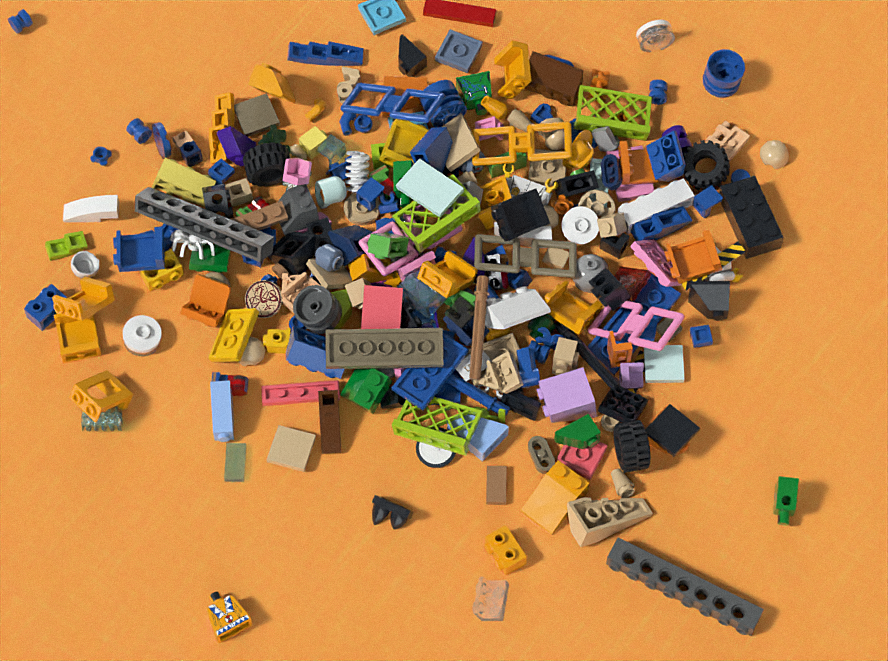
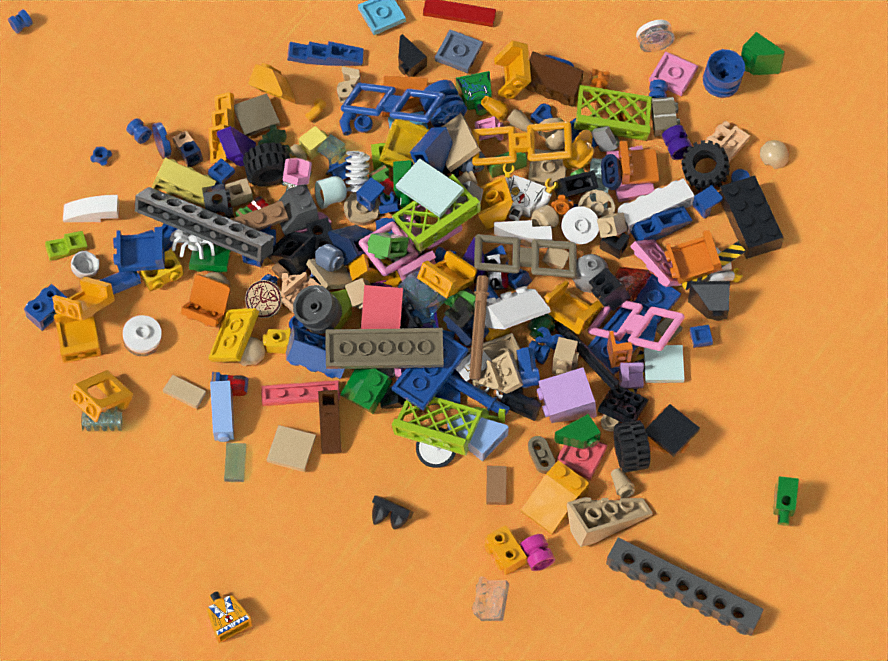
(122, 280): none -> blue hinge
(184, 391): none -> tan tile
(520, 215): black panel -> none
(537, 552): none -> dark pink wheel
(664, 114): none -> dark tan brick
(666, 157): blue slope -> none
(675, 72): none -> bright pink tile
(762, 56): none -> green slope

